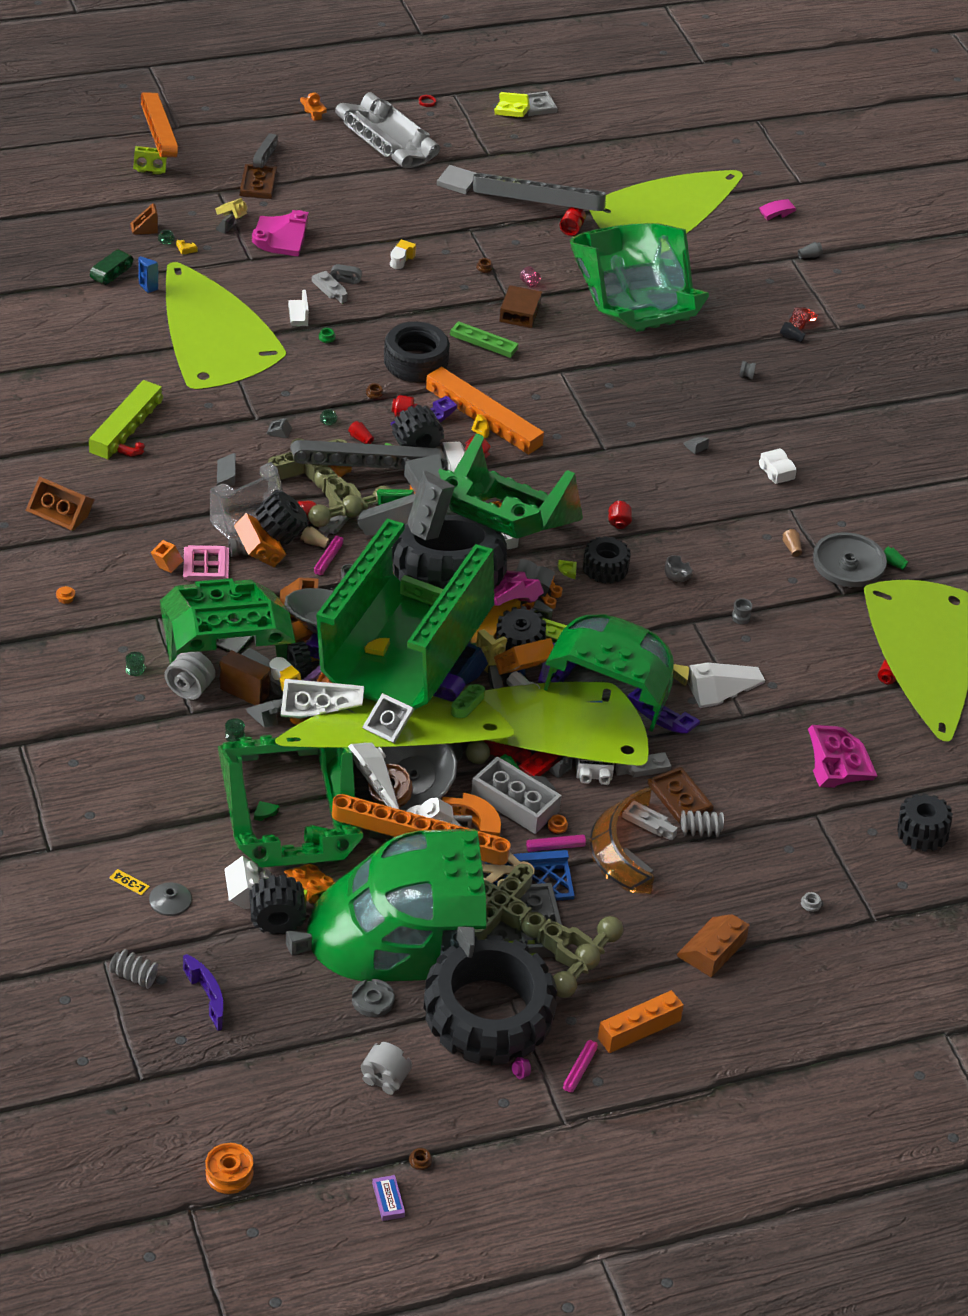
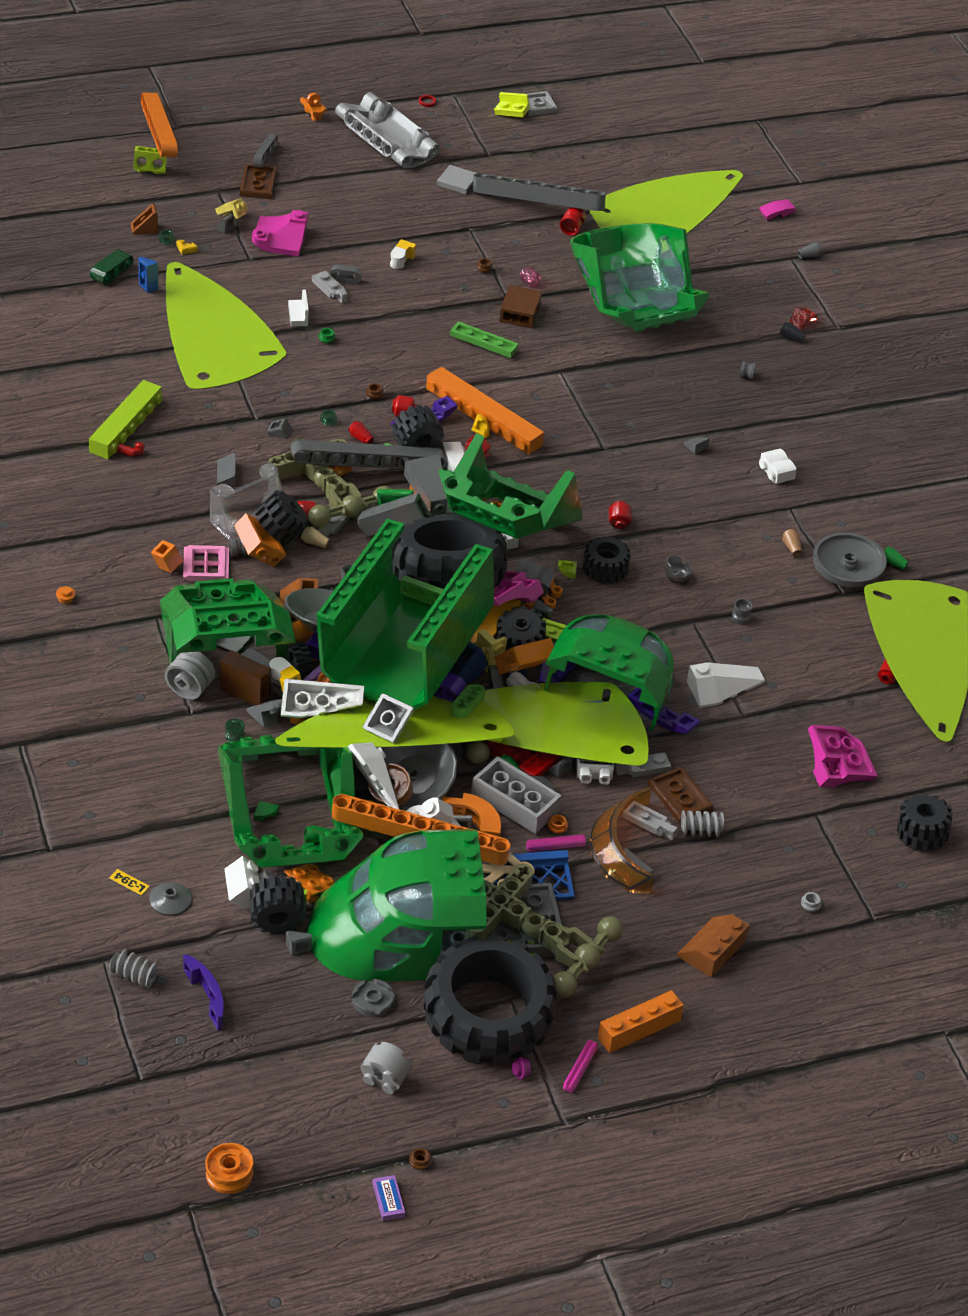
(59, 504): dark orange slope -> none
(135, 663): clear green wheel -> none
(328, 555): dark pink axle -> none
(378, 646): yellow tile -> none
(415, 337): black tyre -> none
(430, 506): dark grey slope -> none
(466, 939): dark grey slope -> none
(681, 673): light yellow slope -> none

